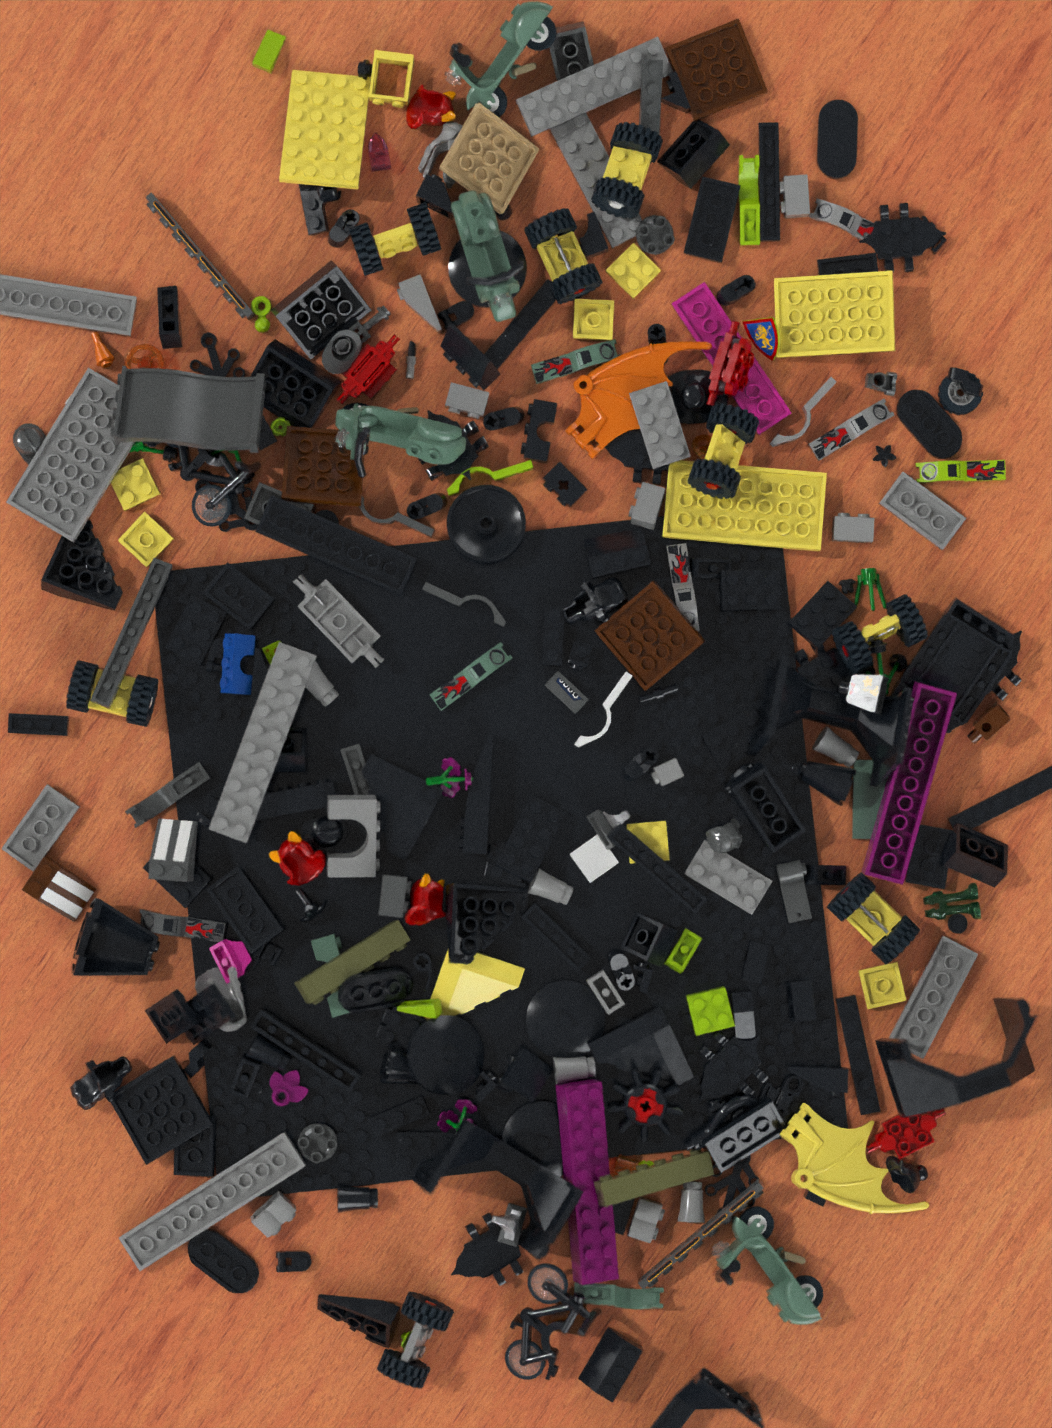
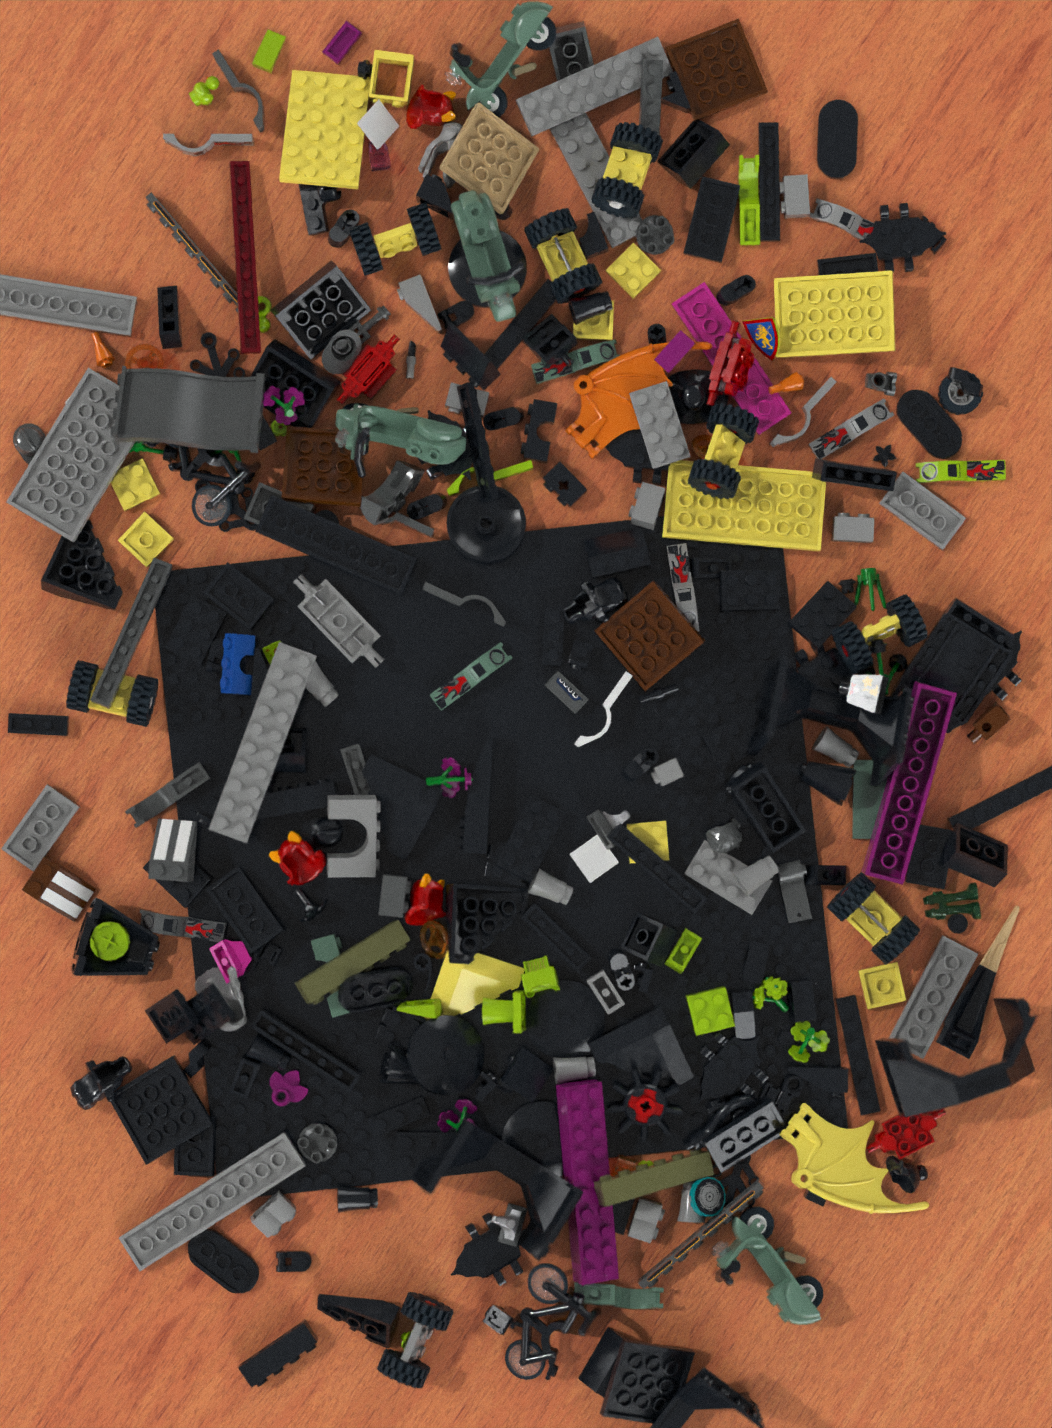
(110, 941): none -> lime tile
(201, 92): none -> lime animal
(215, 140): none -> light grey piece
(245, 257): none -> dark red plate
(259, 118): none -> dark grey piece
(278, 1353): none -> black brick
(285, 413): none -> magenta plant
(342, 42): none -> magenta tile
(378, 124): none -> white sticker
(392, 493): none -> dark grey brick
(437, 938): none -> clear orange piece
(477, 442): none -> black plate
(497, 1319): none -> bracket
(506, 1011): none -> lime plant
(539, 976): none -> lime piece
(550, 342): none -> black plate
(589, 306): none -> black plant
(645, 1380): none -> black plate
(674, 351): none -> magenta tile
(707, 1196): none -> tile
(755, 875): none -> light grey plant
(775, 989): none -> lime plant
(792, 383): none -> orange cone
(807, 1034): none -> lime plant
(854, 474): none -> black brick
(967, 1015): none -> black plate

